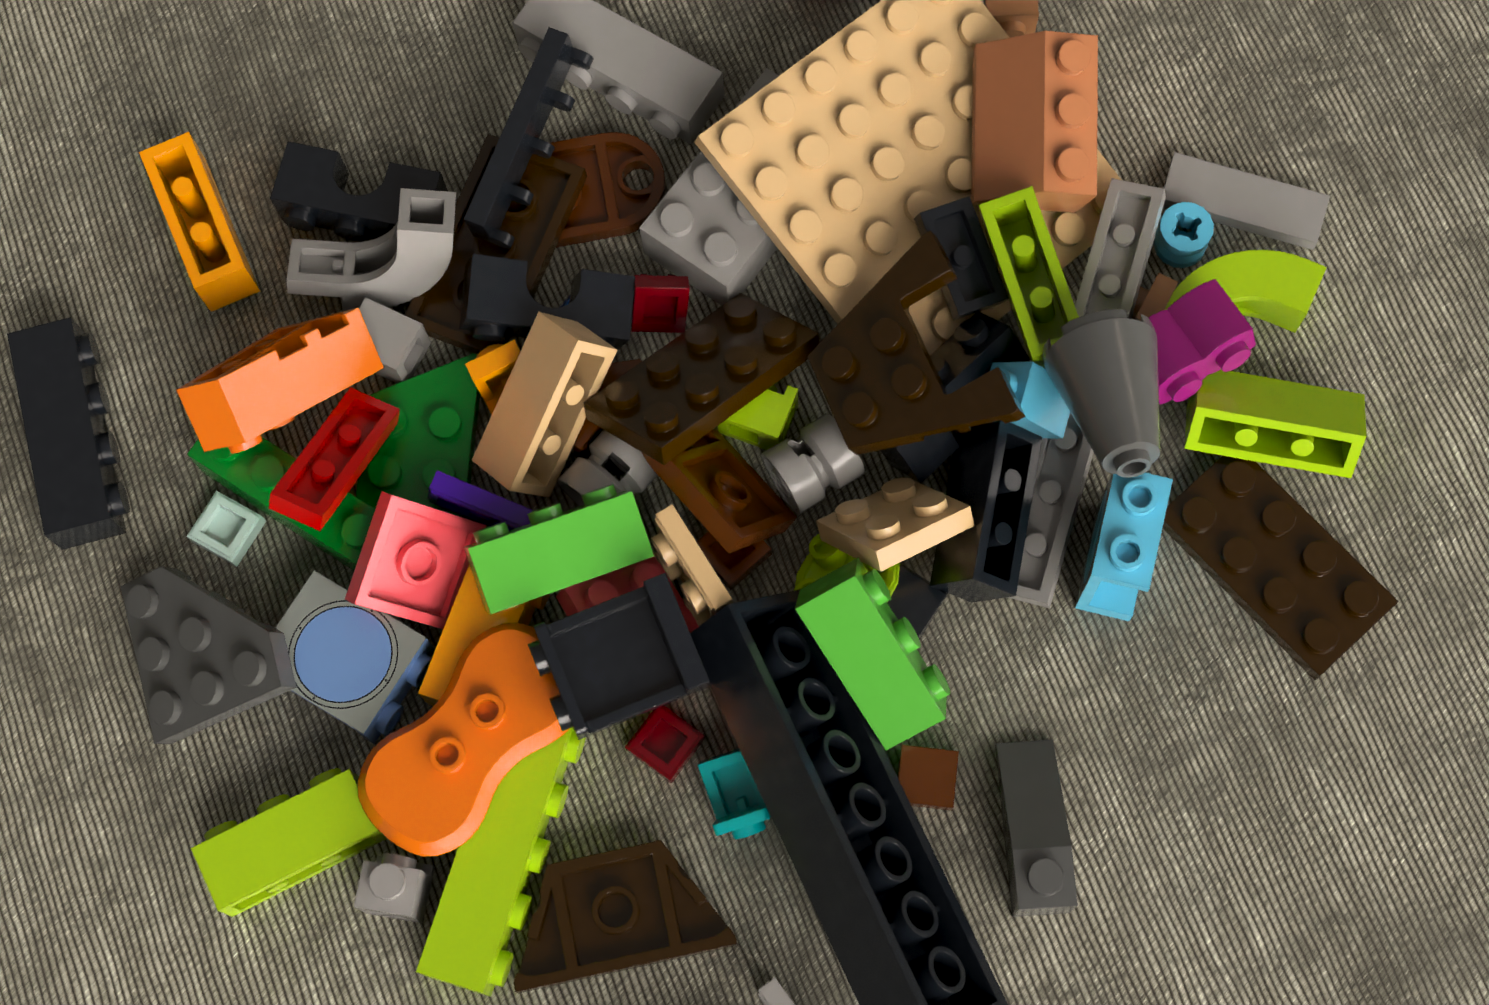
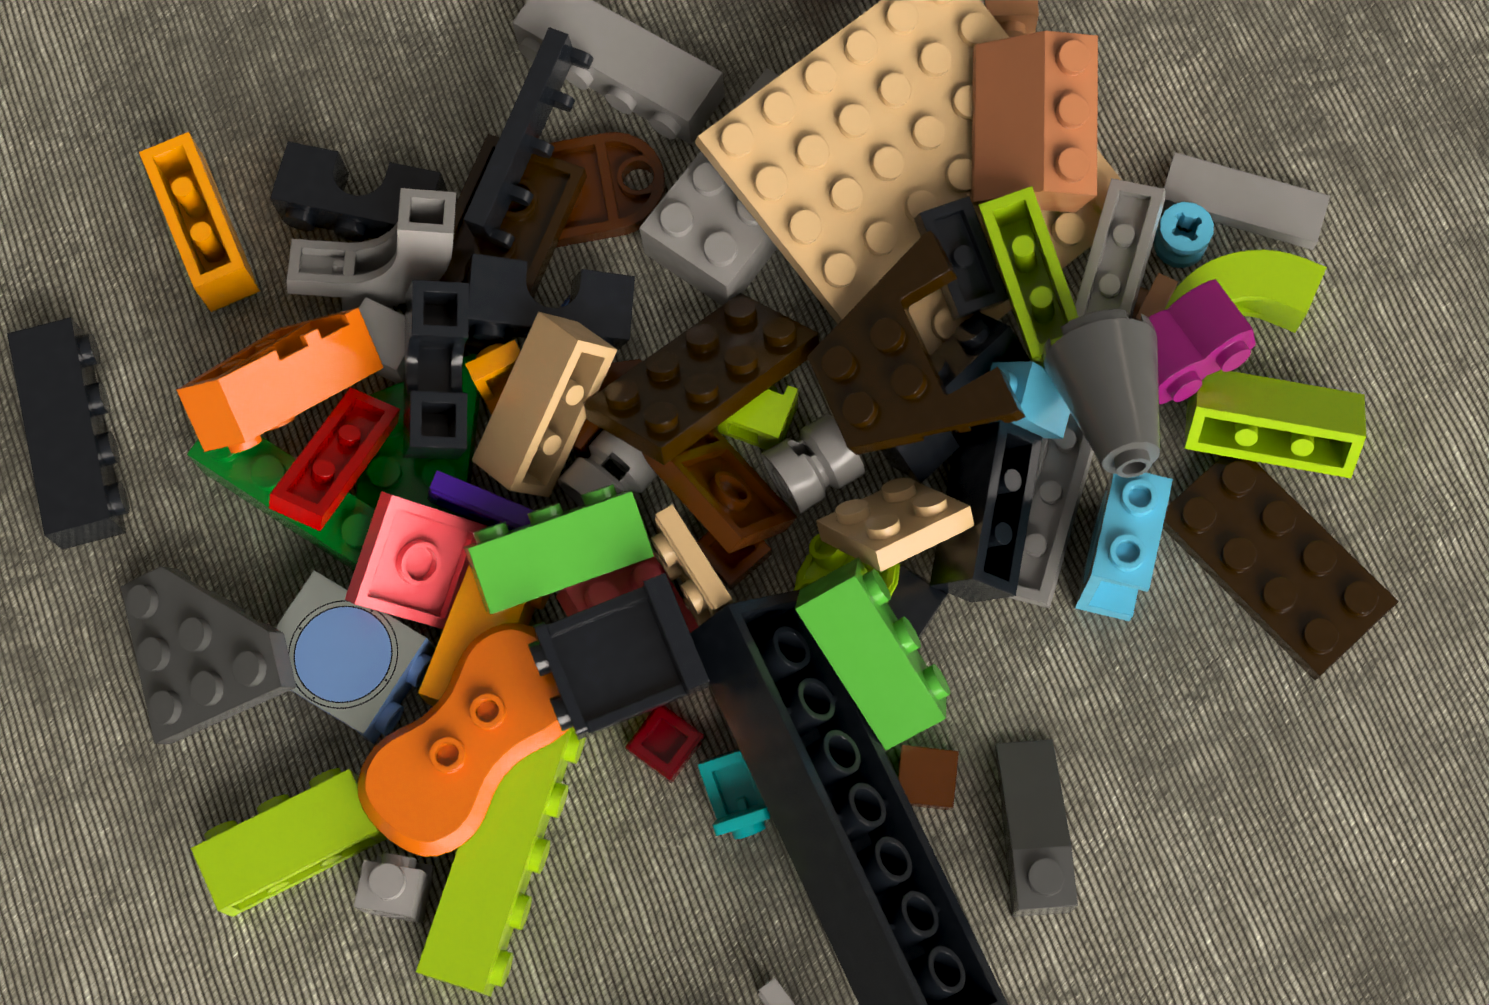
(226, 528): light aqua tile -> none
(433, 370): none -> black arch
(616, 916): dark brown wing -> none
(660, 303): dark red tile -> none

